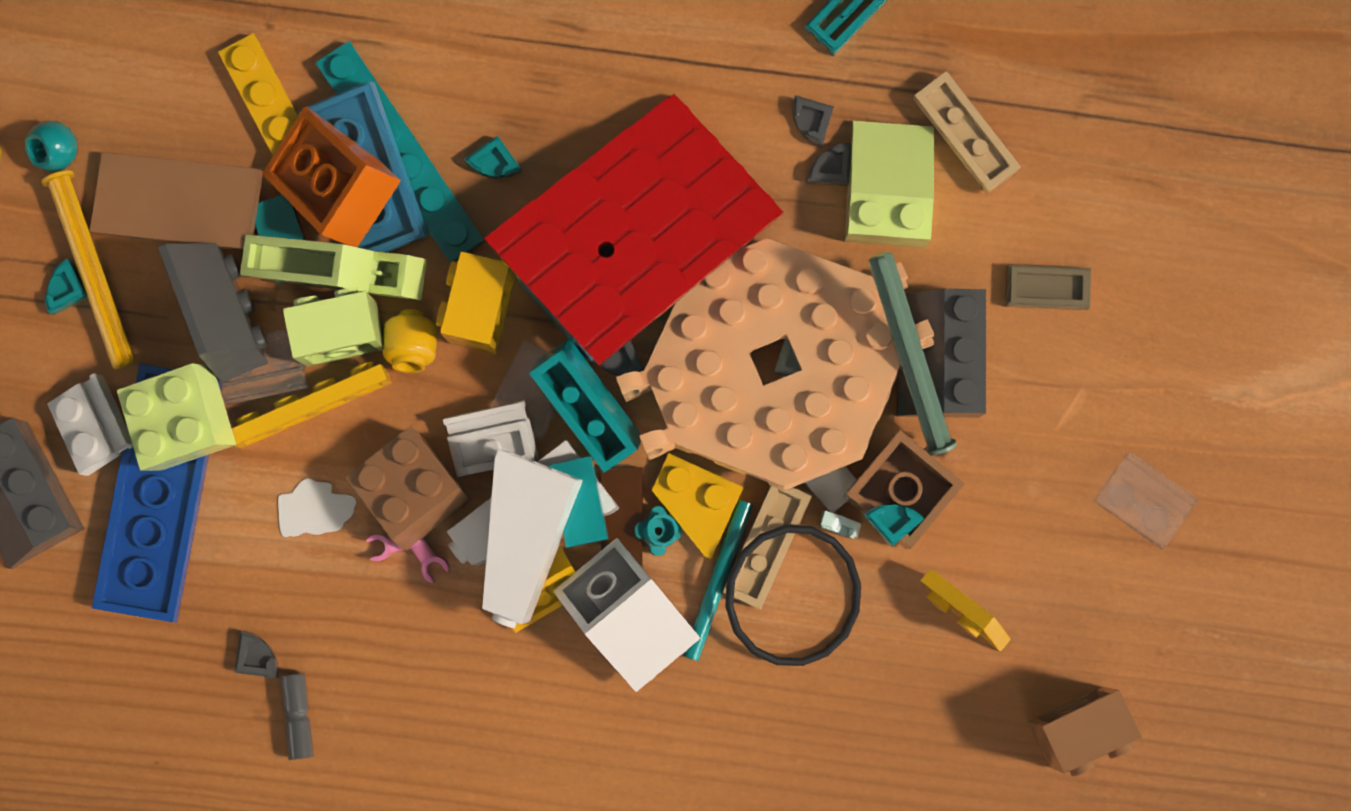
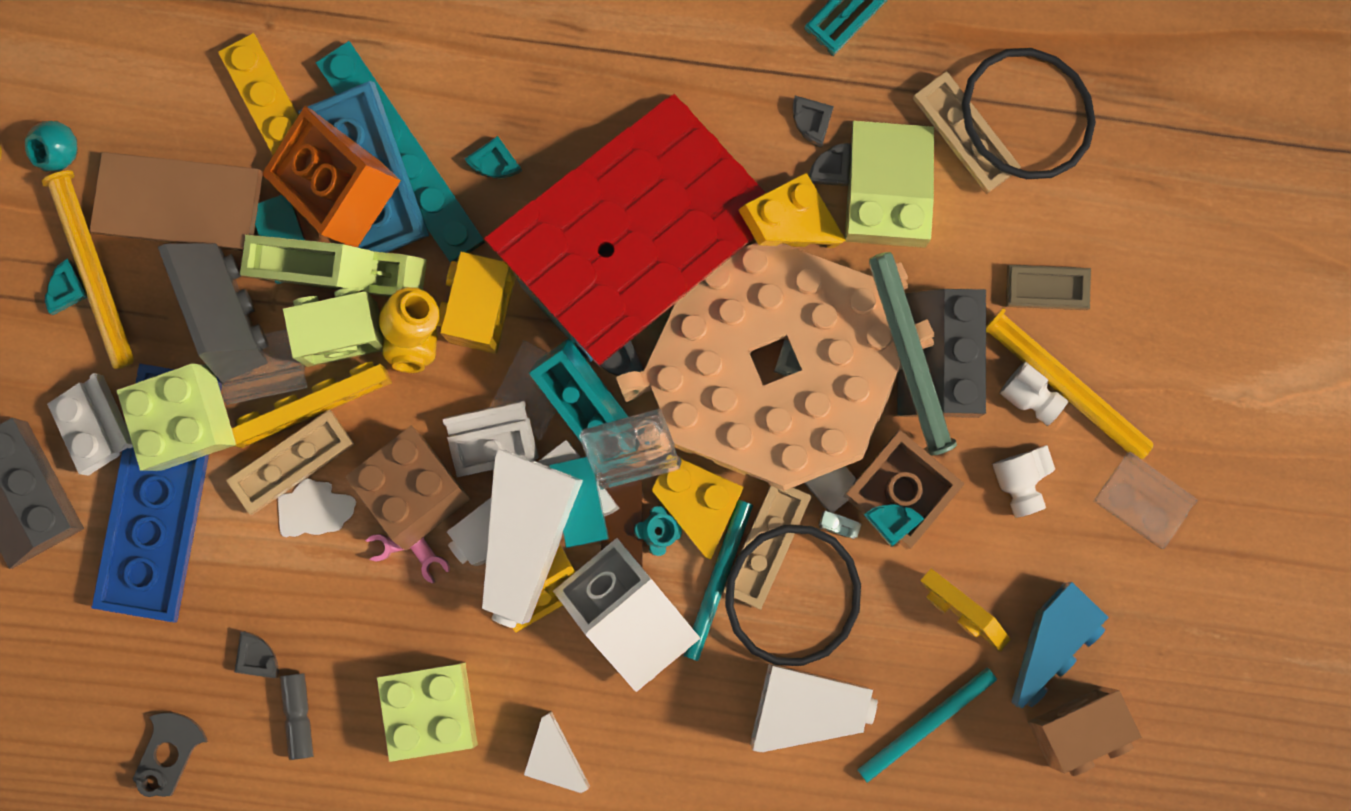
(182, 733): none -> dark grey piece
(290, 462): none -> tan plate
(409, 317): none -> yellow head
(427, 712): none -> yellowish green brick
(553, 759): none -> white slope
(630, 449): none -> clear plate
(792, 216): none -> yellow wing
(808, 709): none -> white slope
(927, 724): none -> teal bar
(992, 158): none -> black piece
(1020, 475): none -> white piece
(1029, 391): none -> white piece
(1057, 633): none -> dark azure slope
(1069, 385): none -> yellow axle

